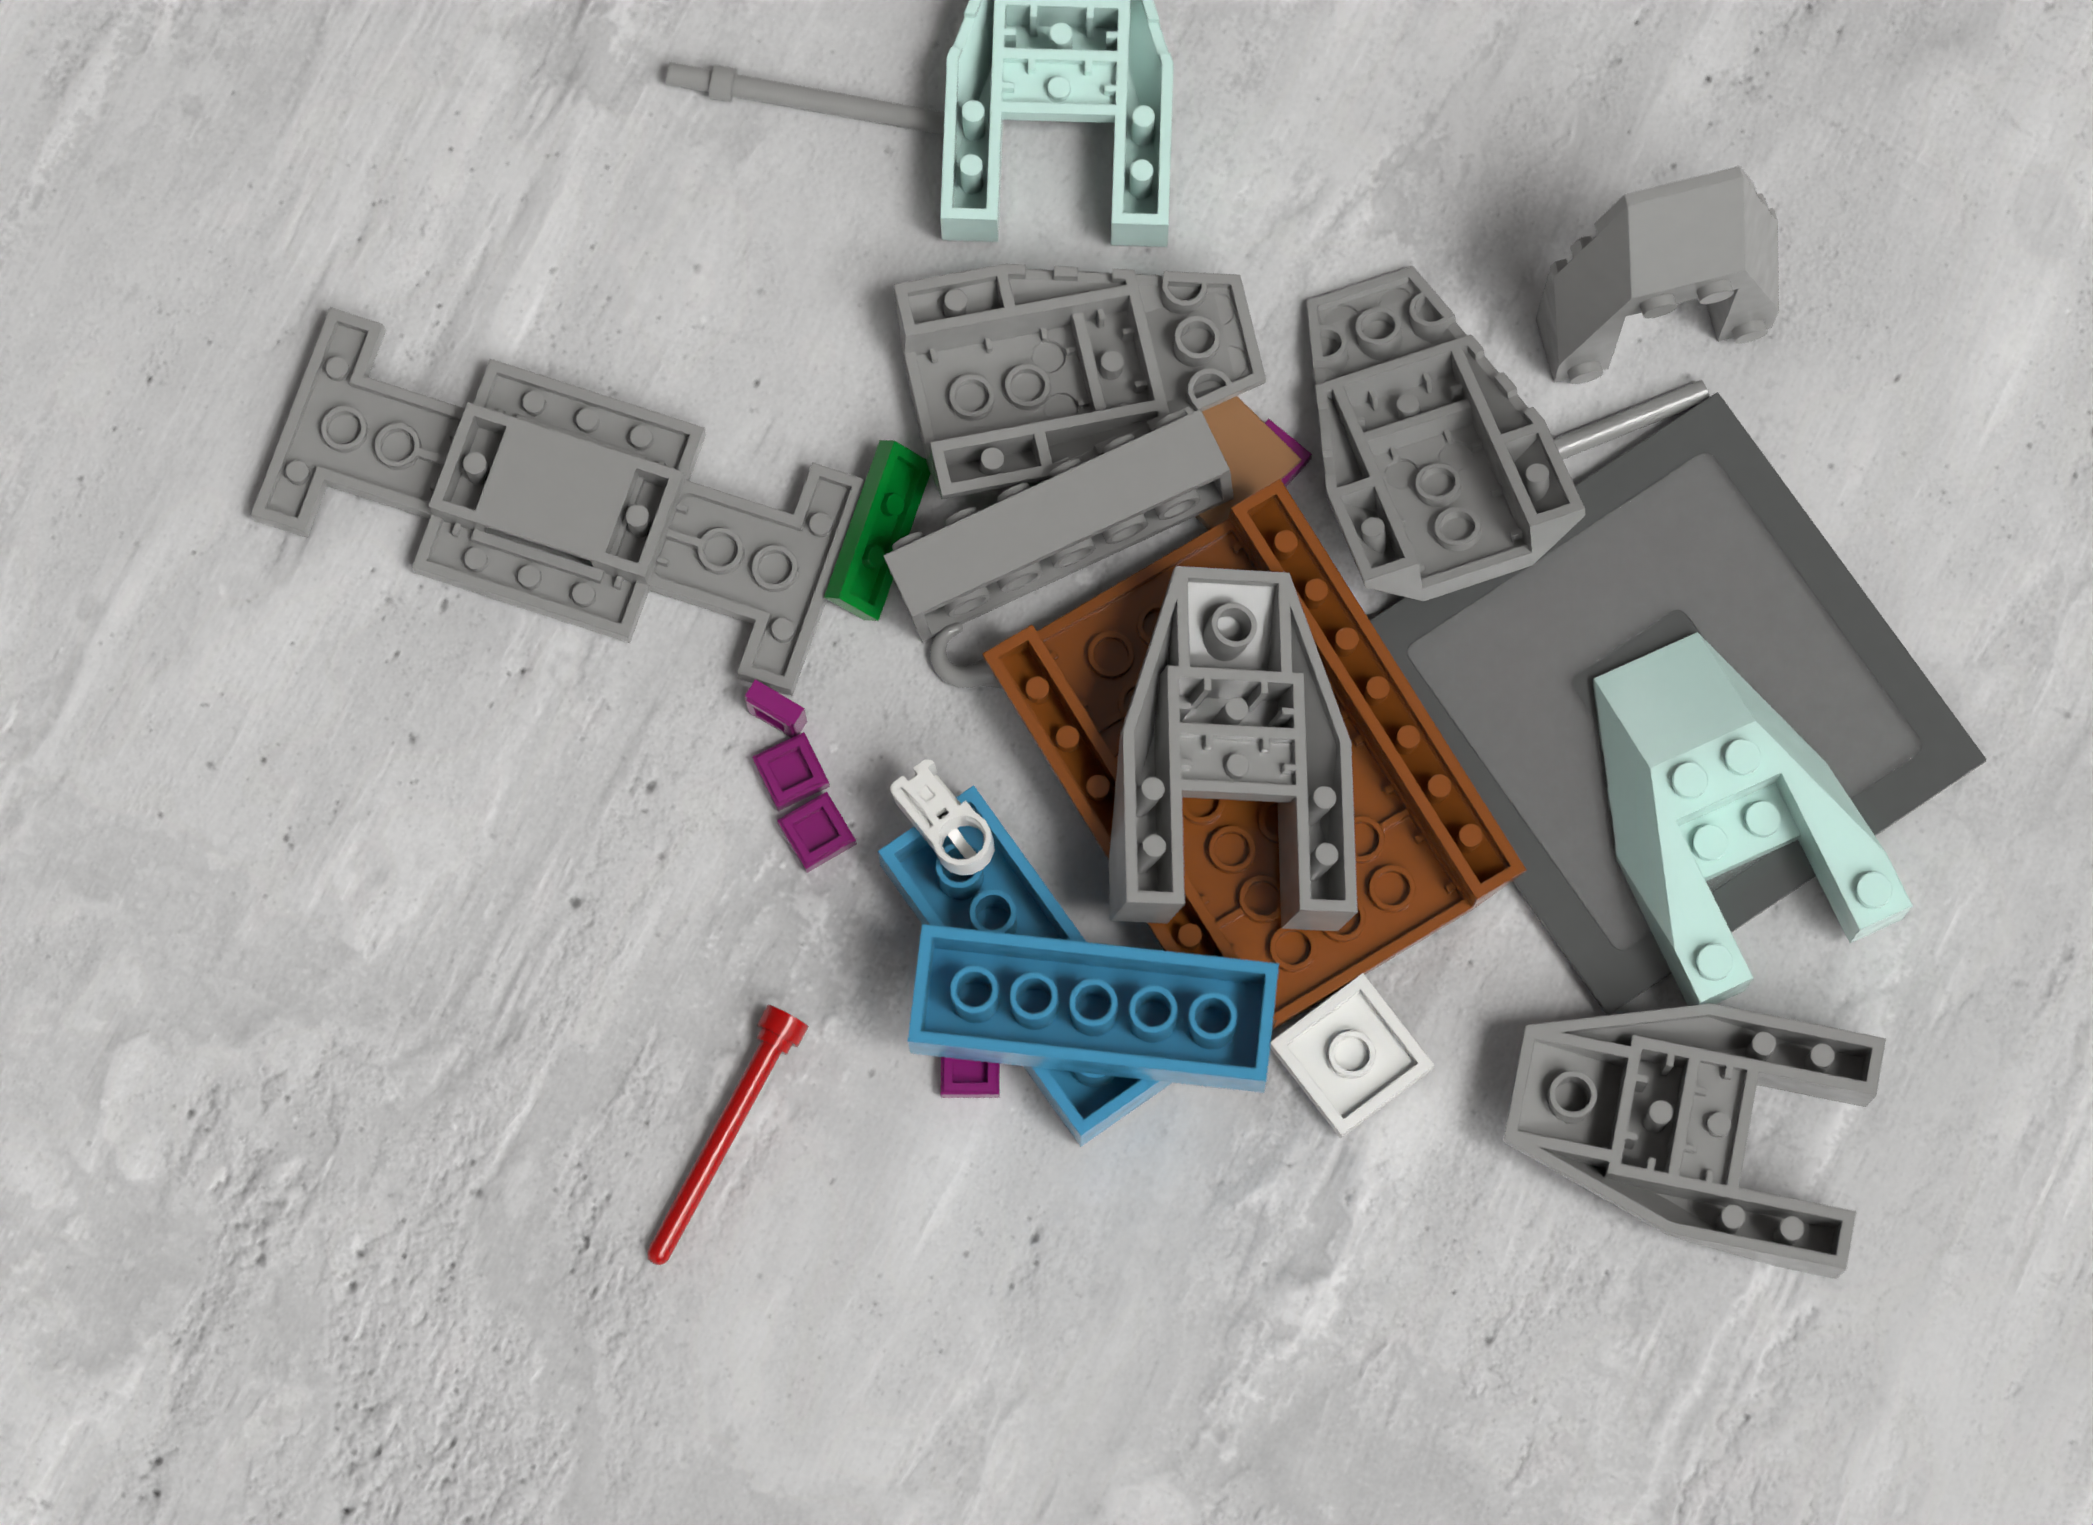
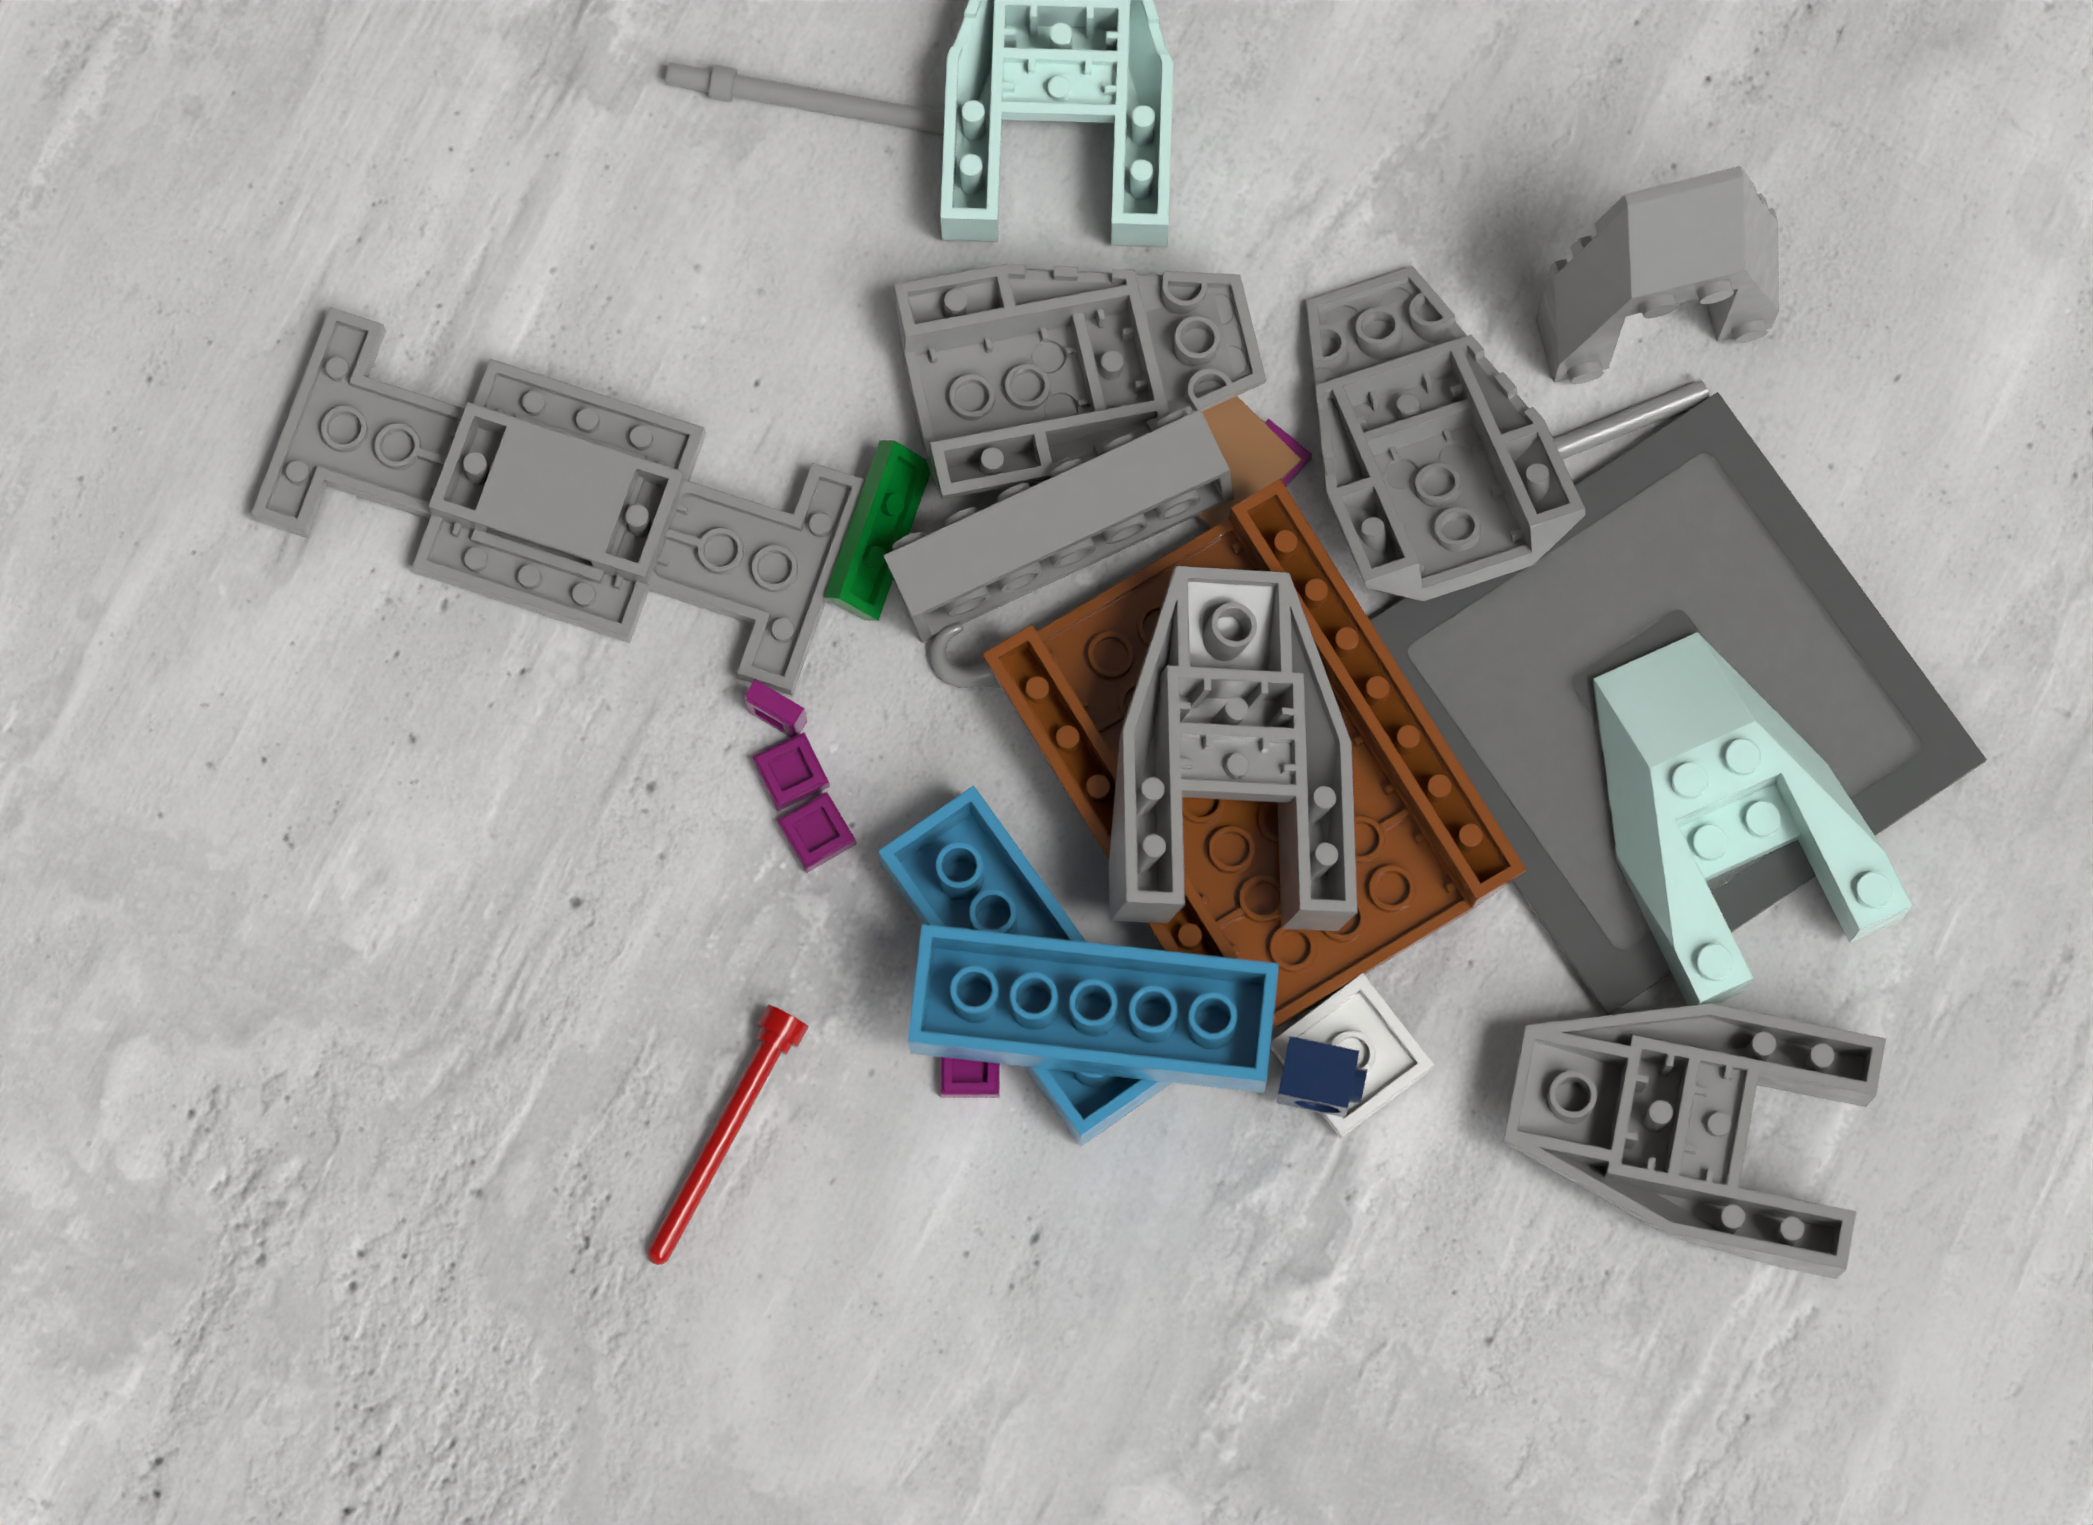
(938, 814): white piece -> none
(1320, 1077): none -> dark blue brick

